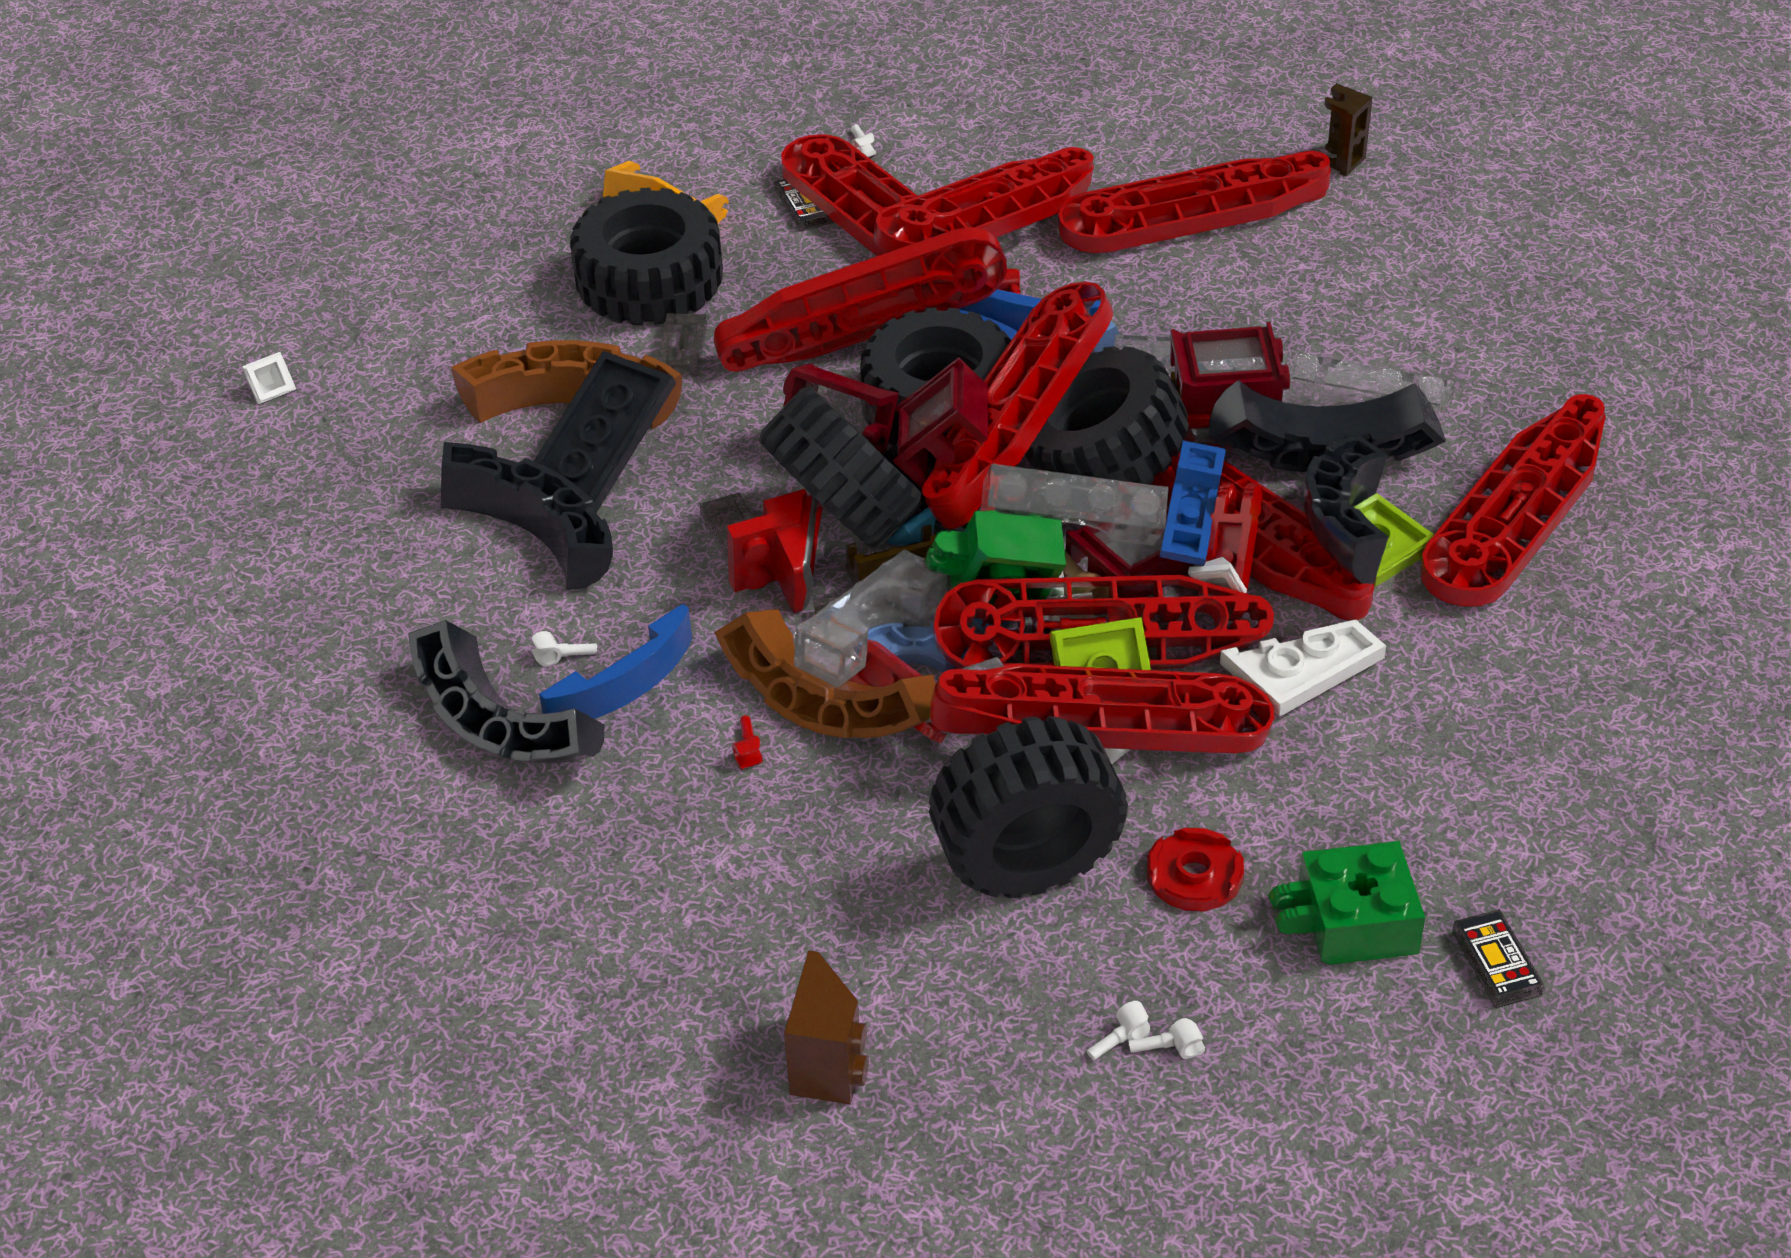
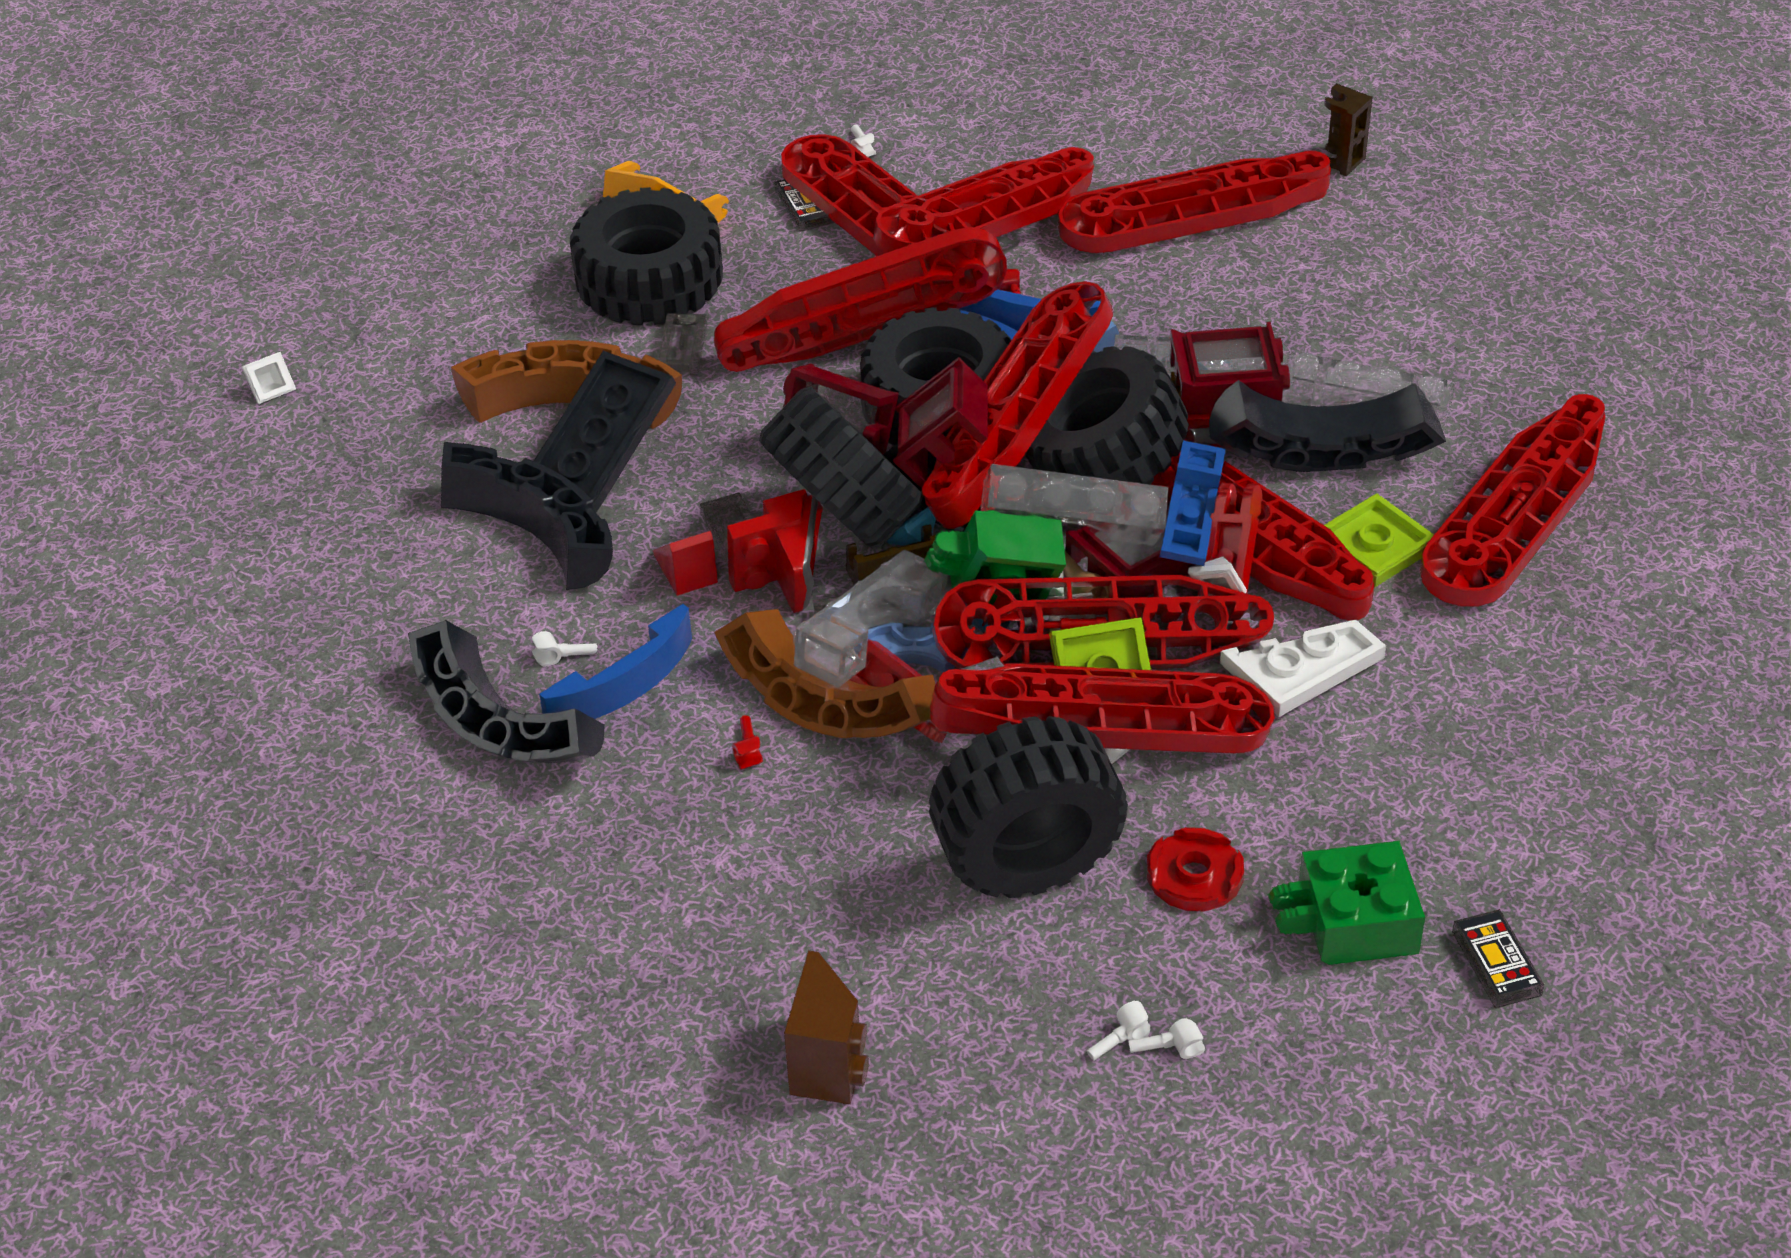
(689, 563): none -> red slope
(1332, 488): black brick -> none

